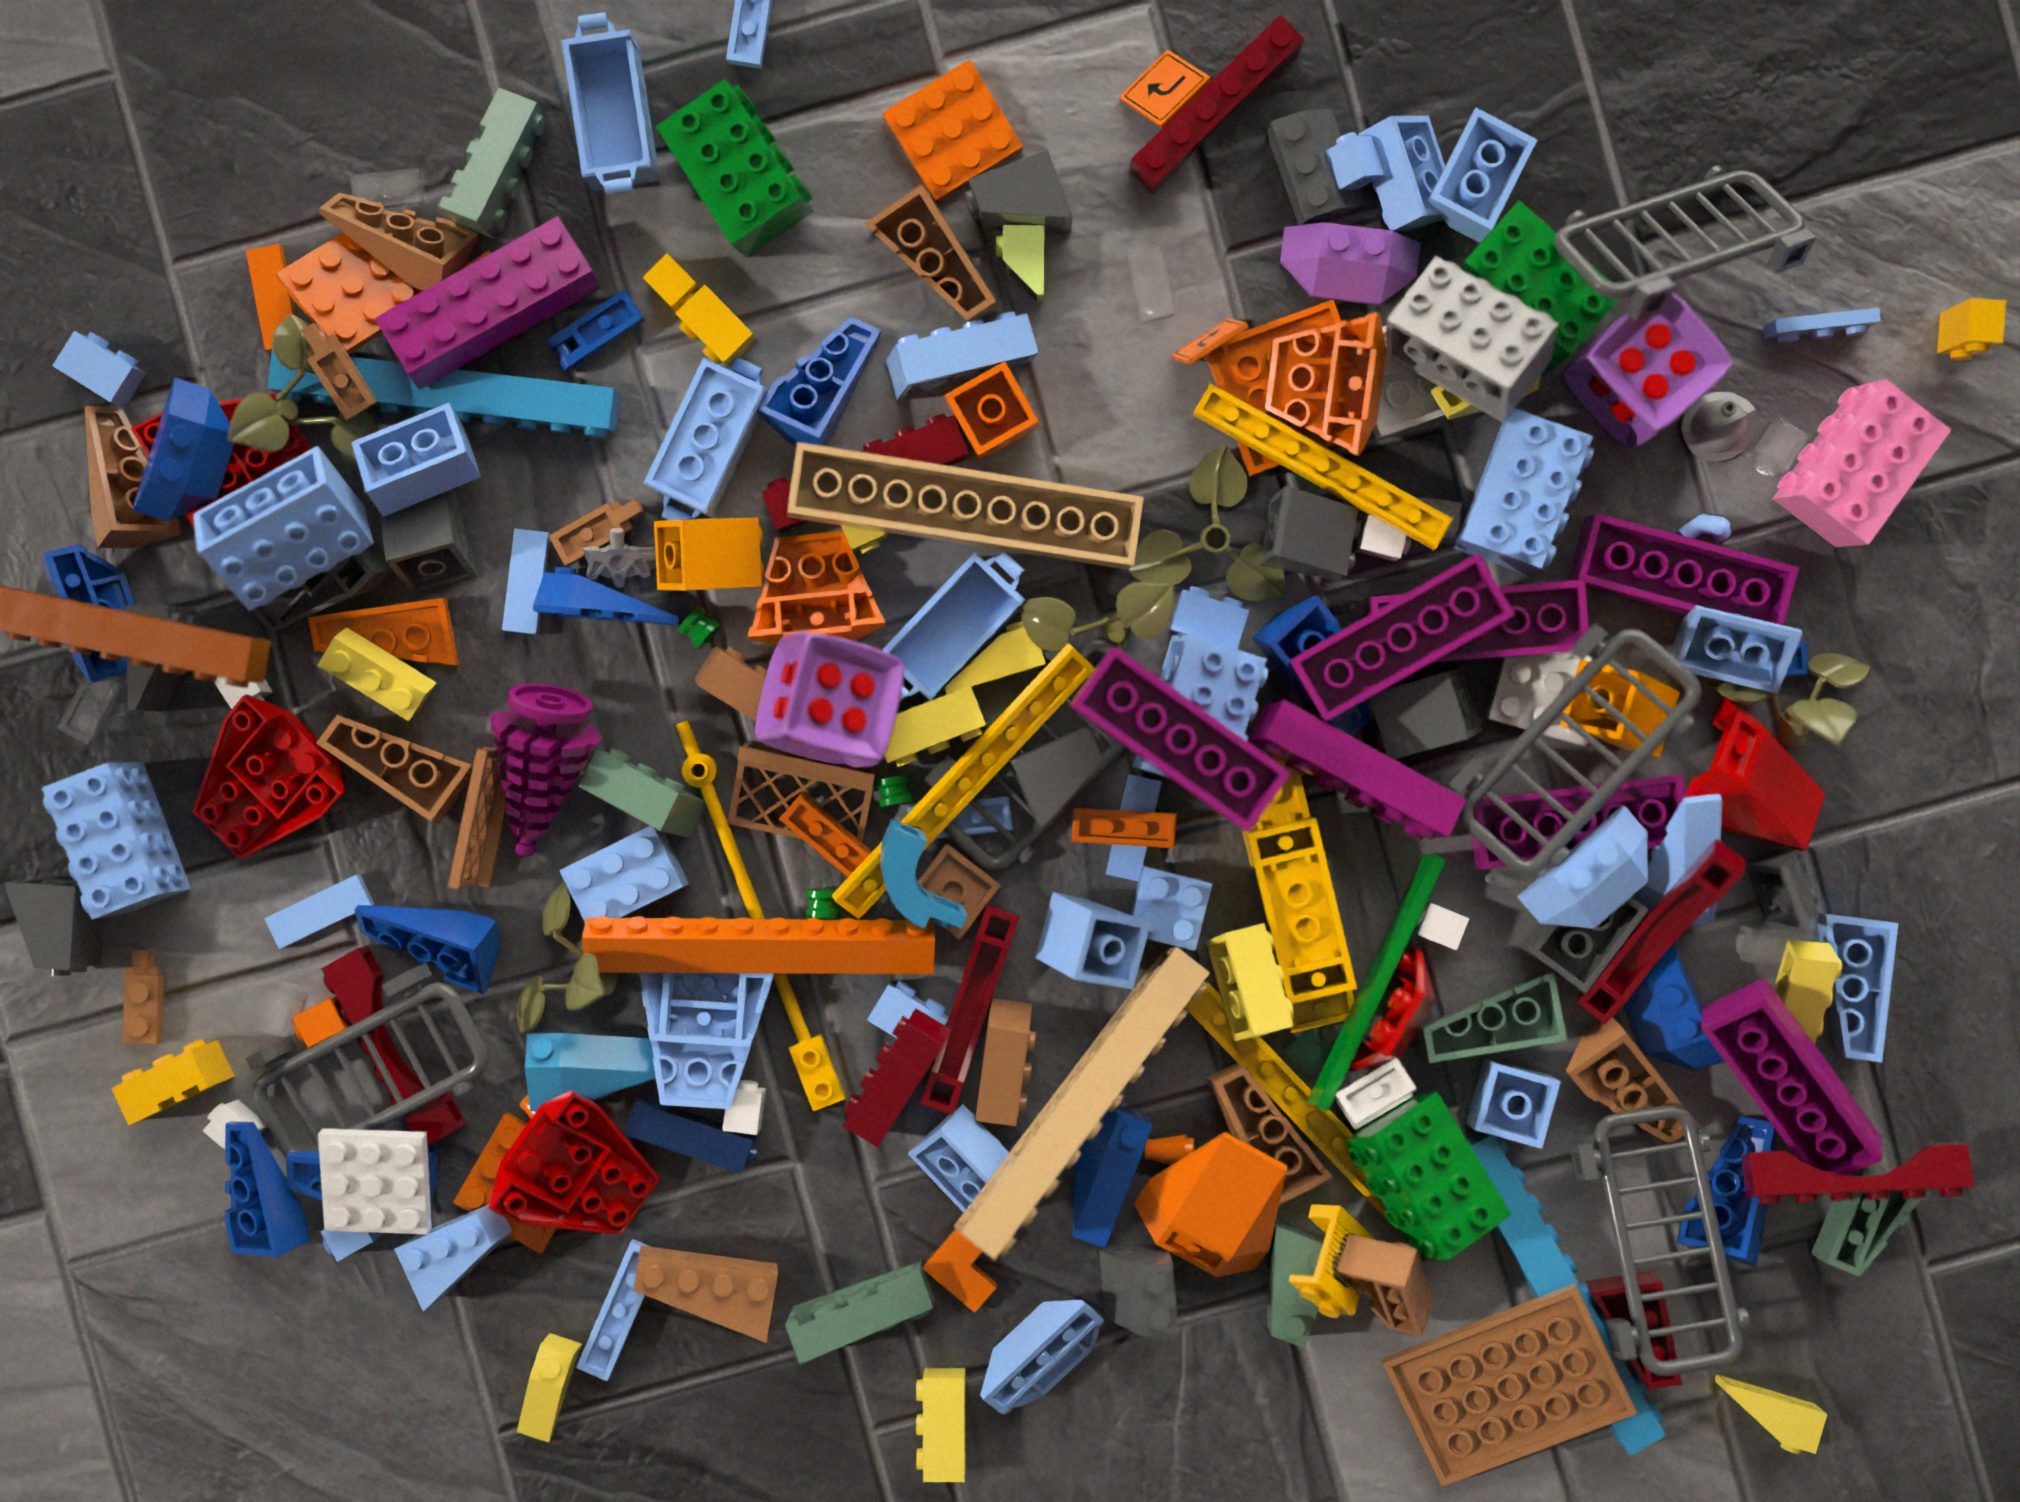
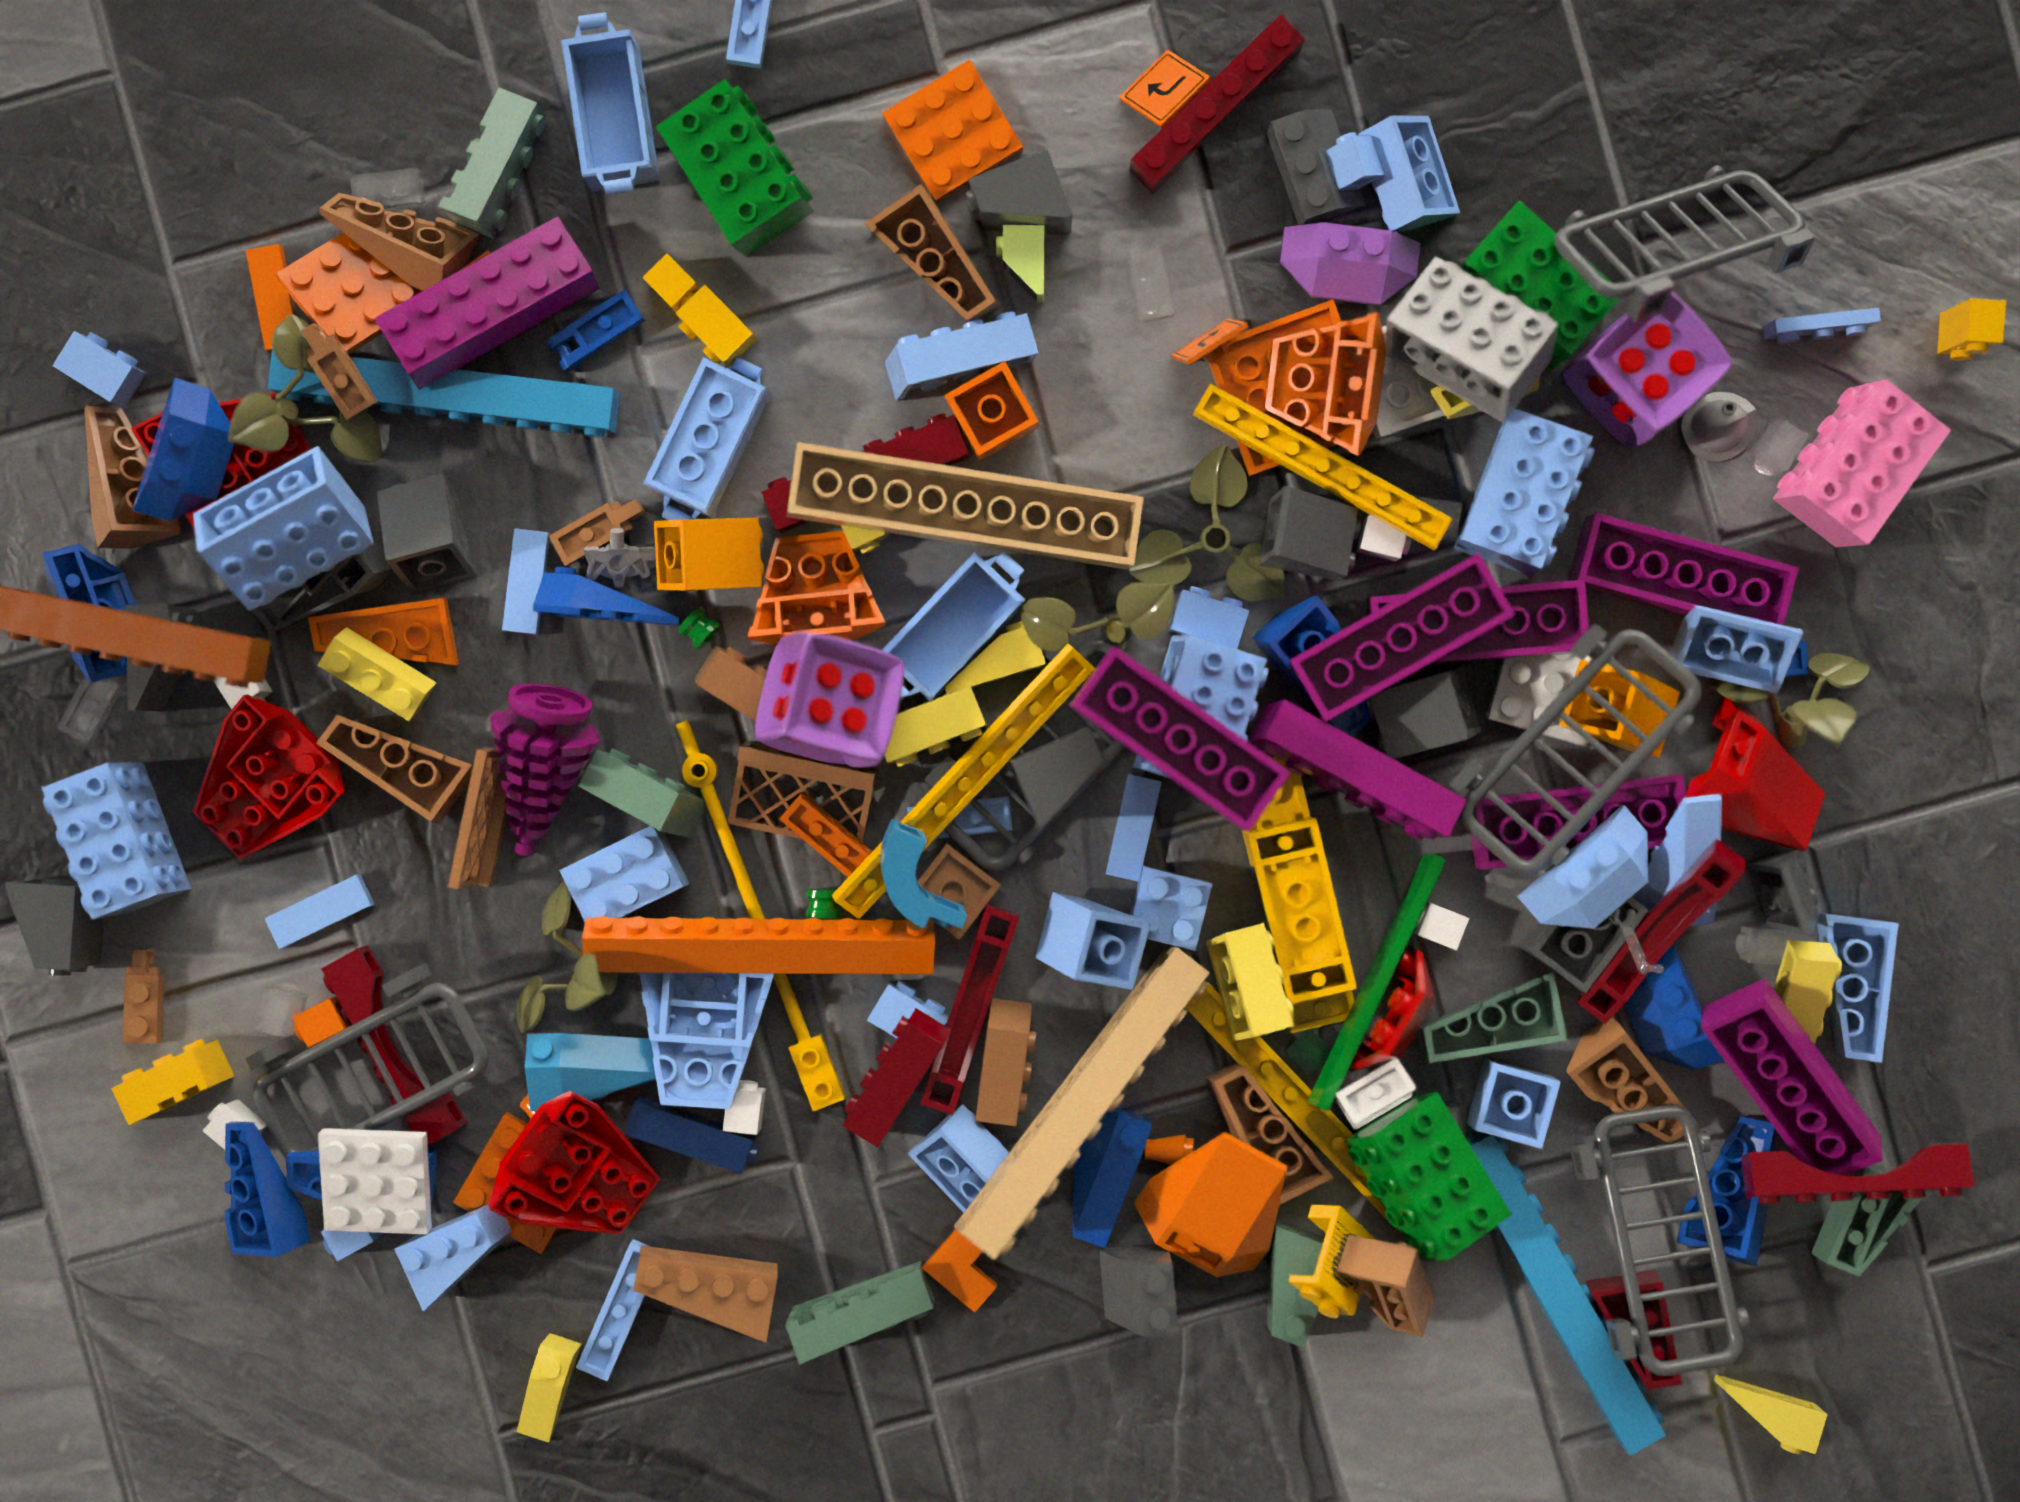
(415, 459): light blue brick -> none
(450, 940): blue wedge -> none
(816, 392): blue wedge -> none
(894, 790): green wheel -> none
(942, 1425): light yellow brick -> none
(1039, 1353): light blue wedge -> none
(1124, 827): orange tile -> none
(1481, 174): light blue slope -> none
(1509, 1385): medium nougat plate -> none
(1633, 943): none -> clear piece
(1707, 524): light blue arm -> none

